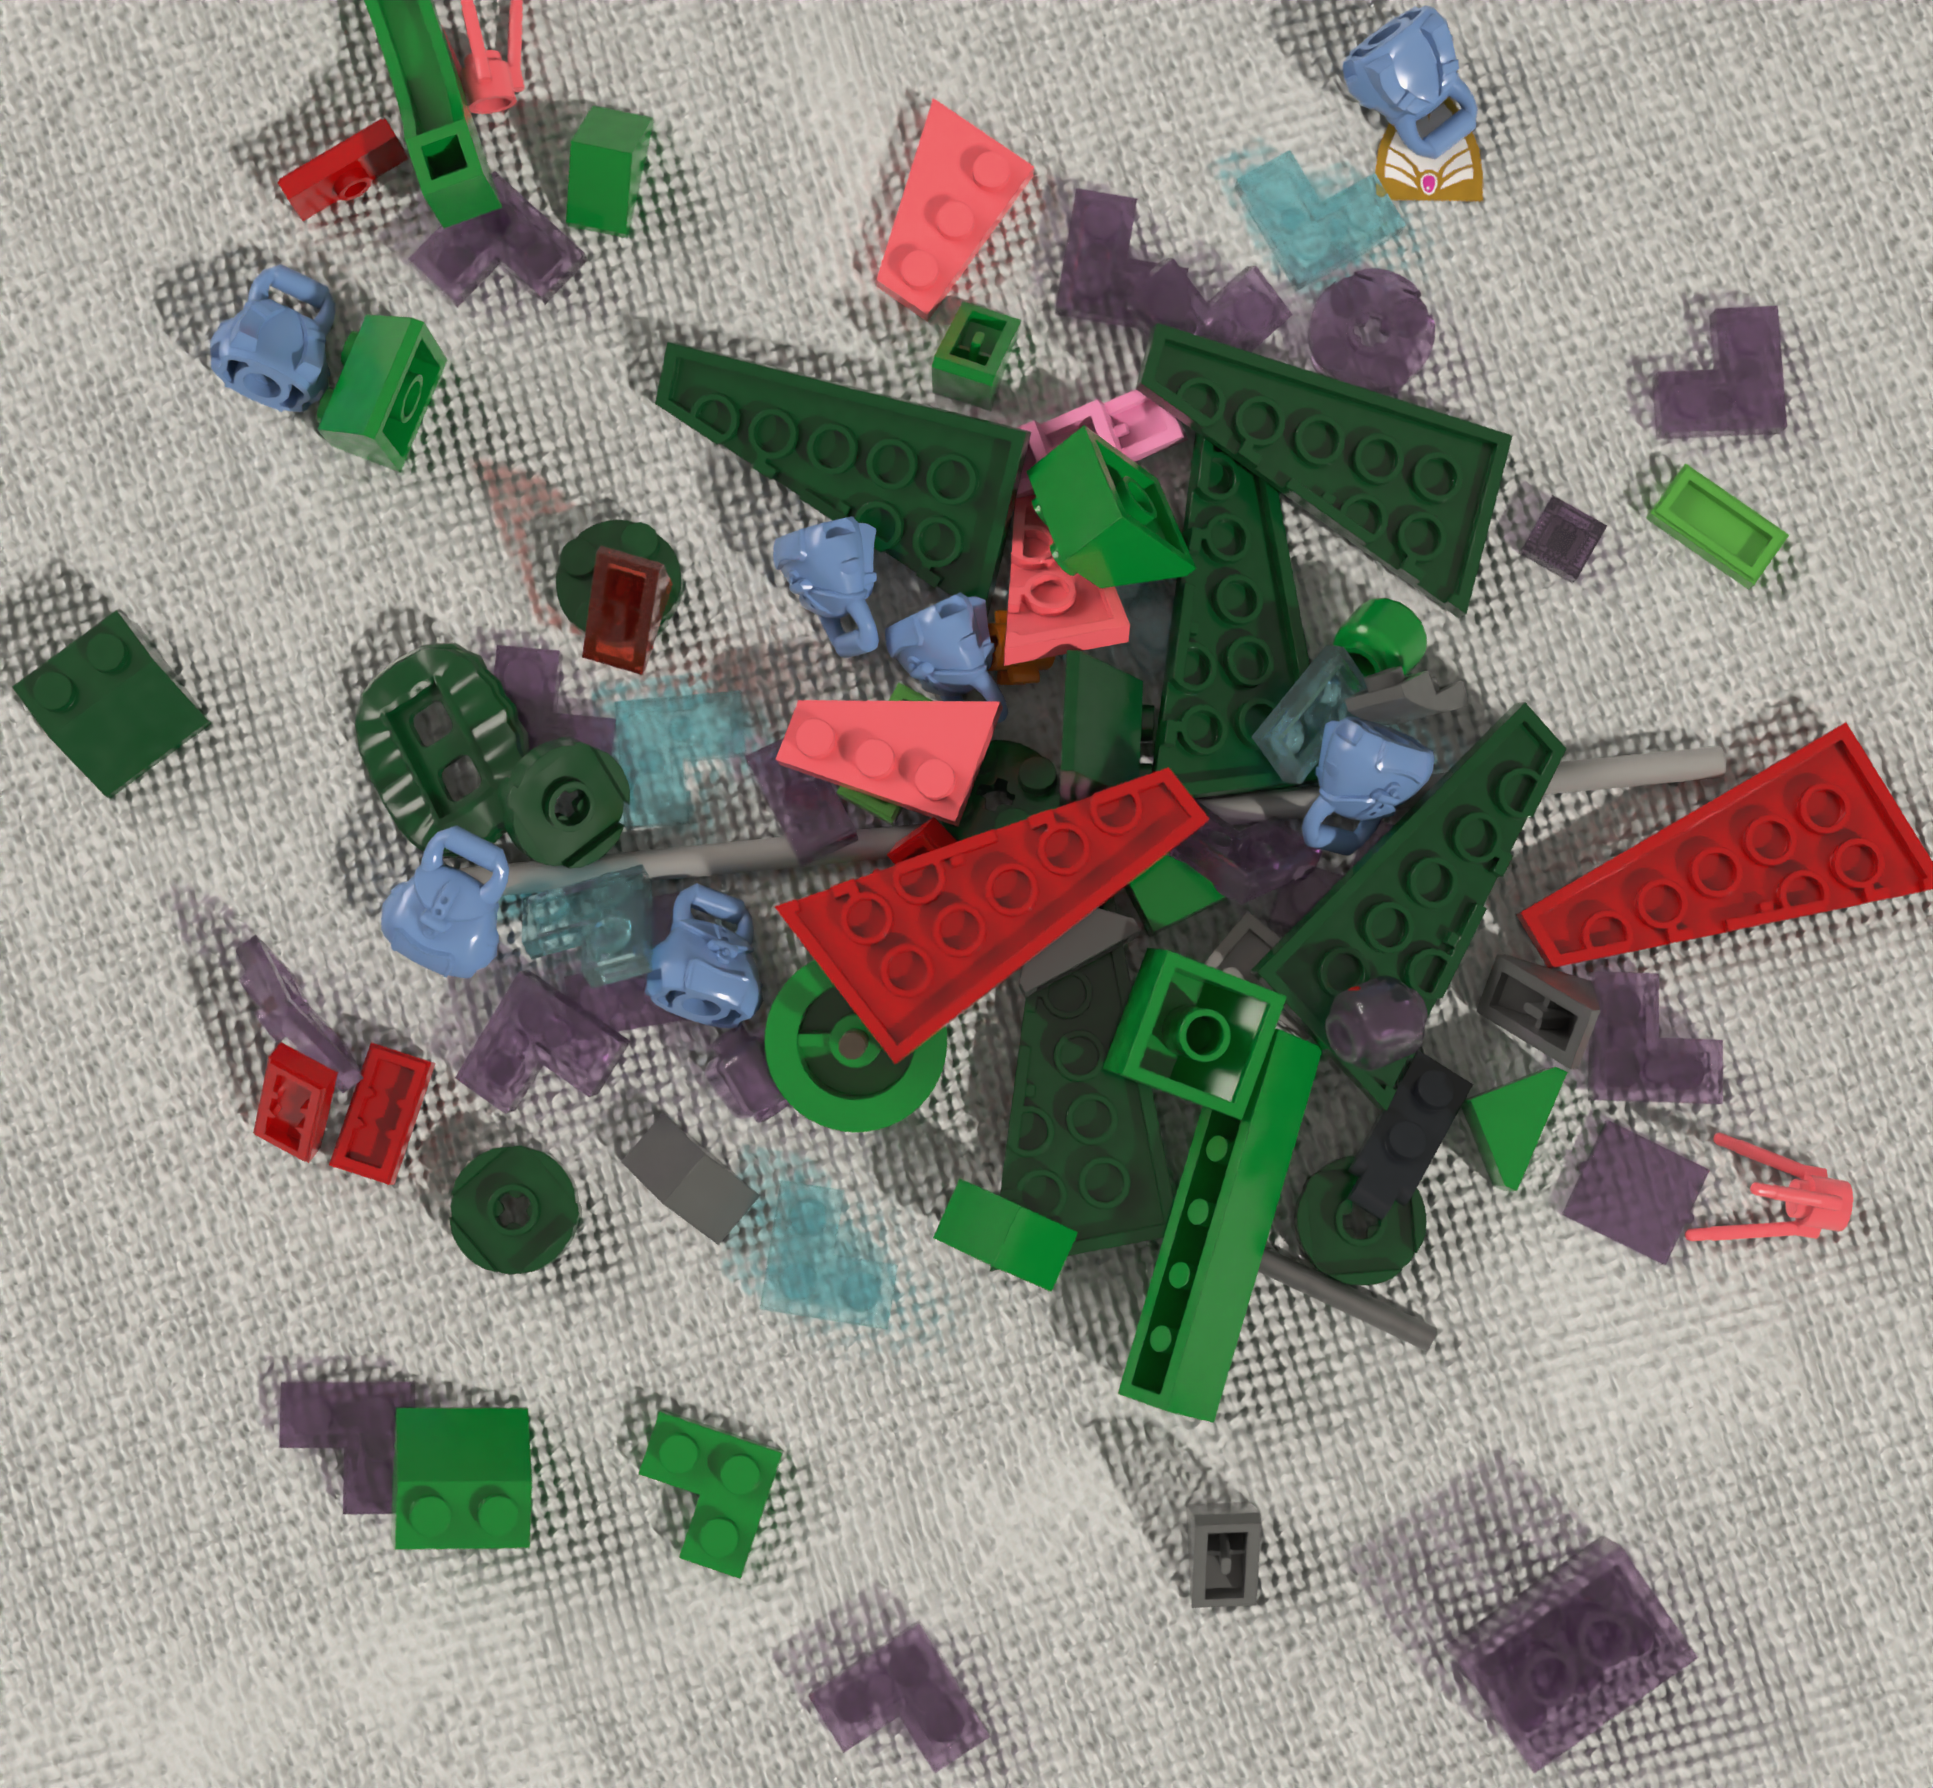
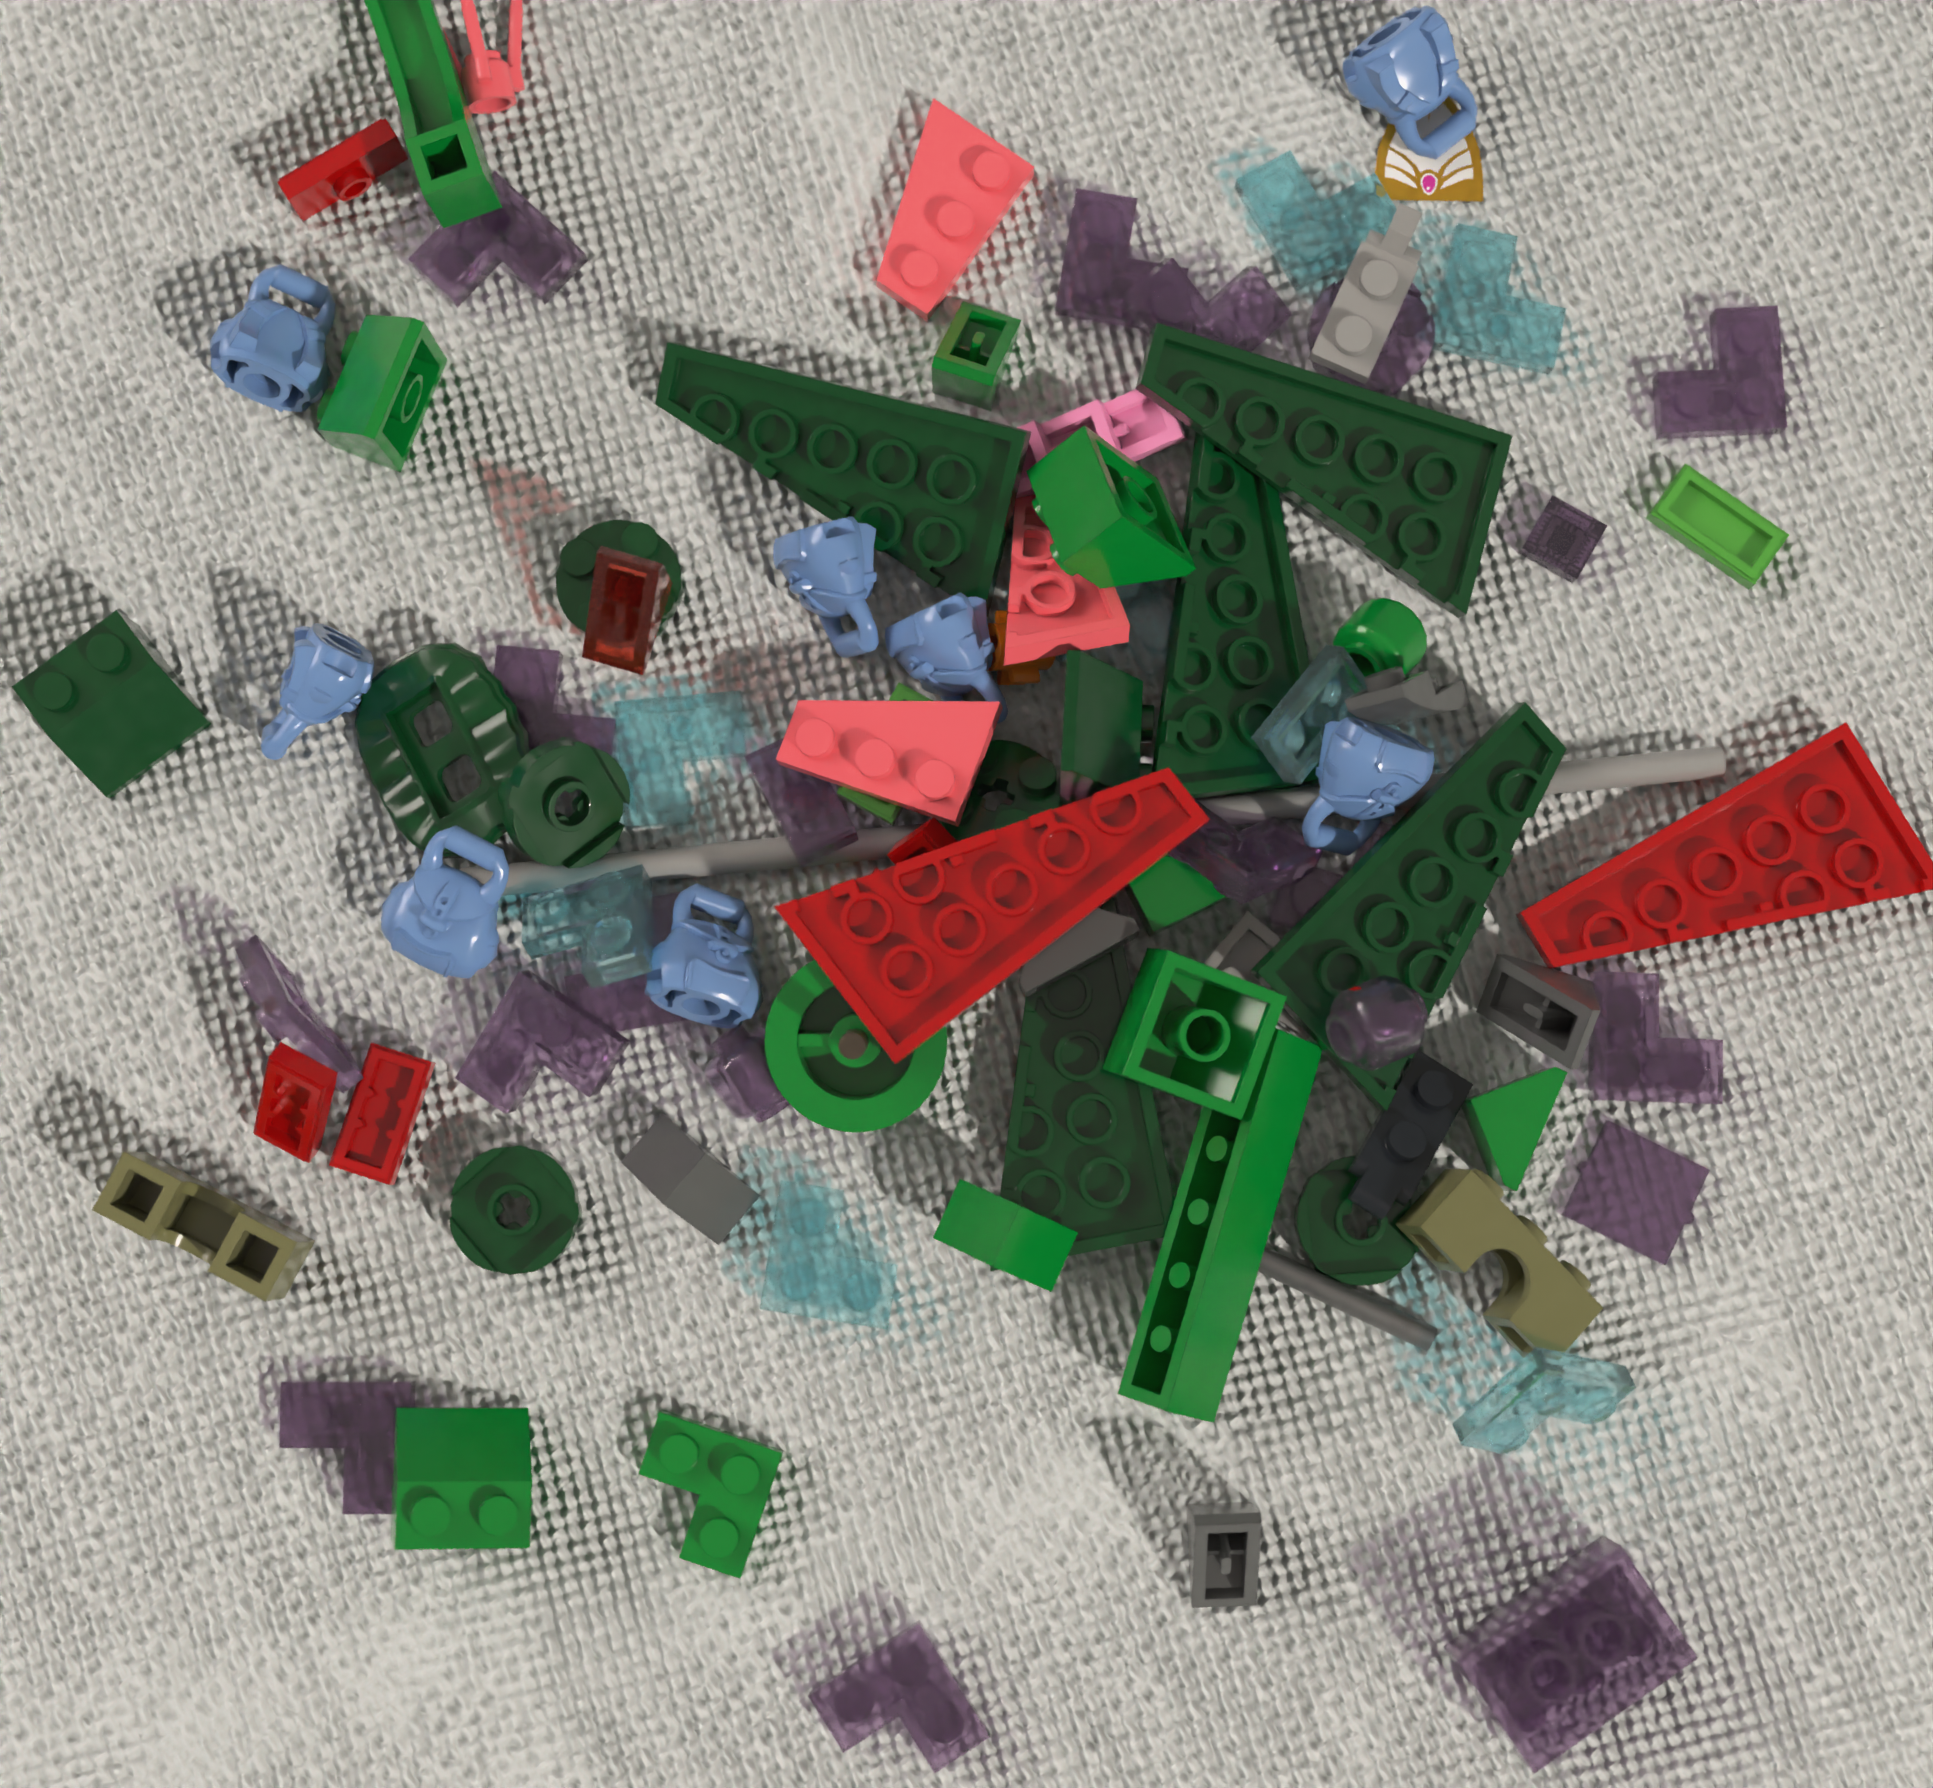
(188, 1213): none -> olive arch
(319, 685): none -> medium blue piece
(606, 170): green slope -> none
(1369, 299): none -> light grey hinge
(1480, 319): none -> clear light blue plate
(1540, 1298): none -> olive arch
(1542, 1387): none -> clear light blue plate
(1812, 1199): coral plant -> none

